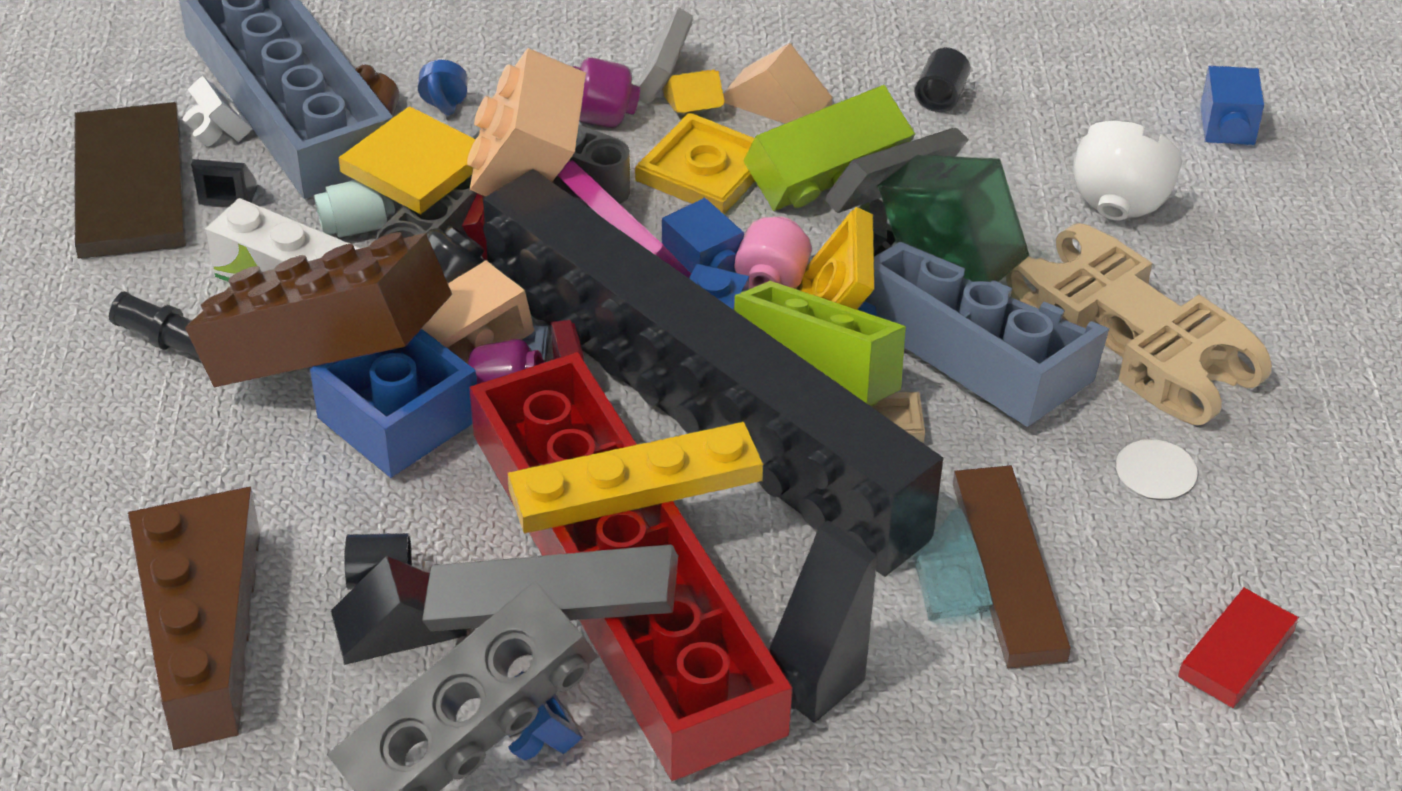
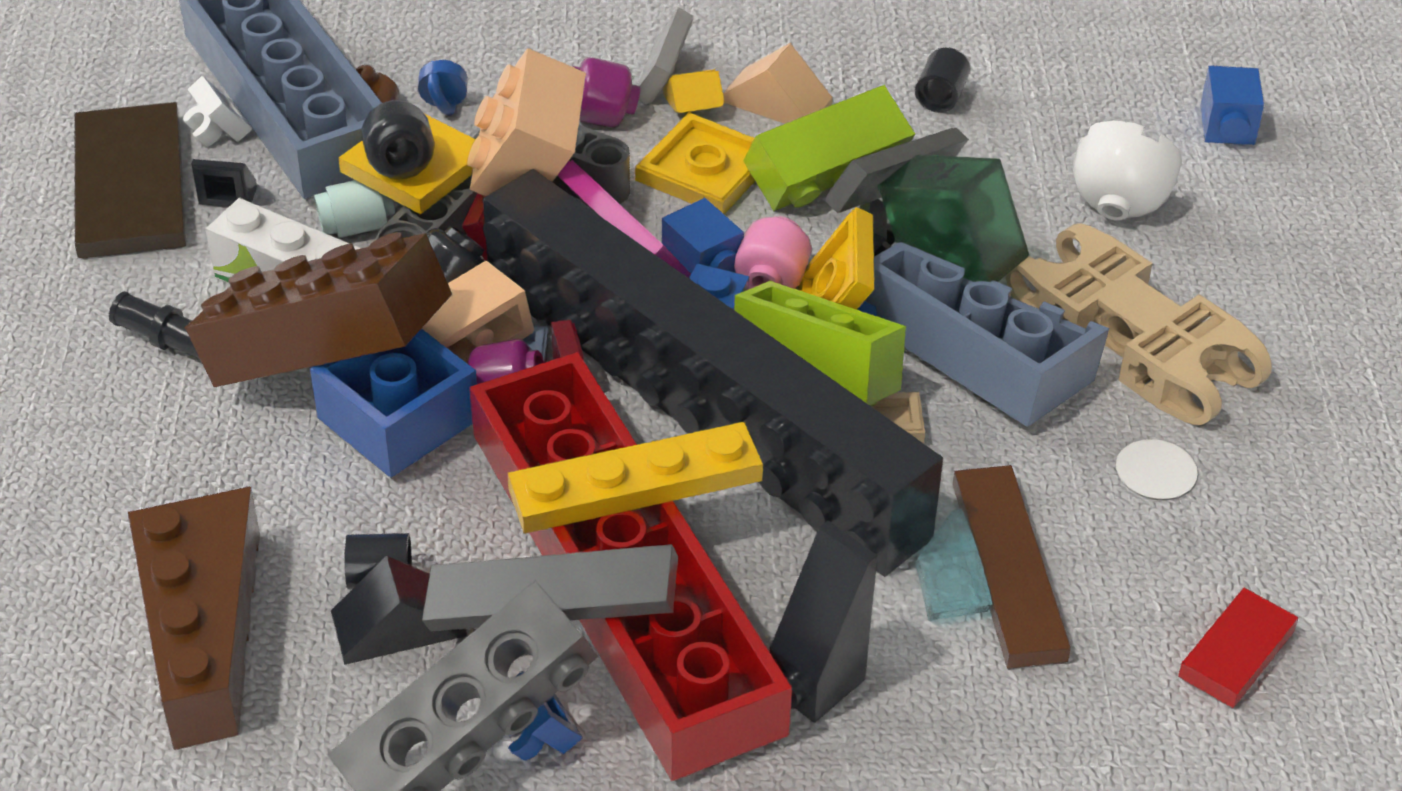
(398, 139): none -> black head

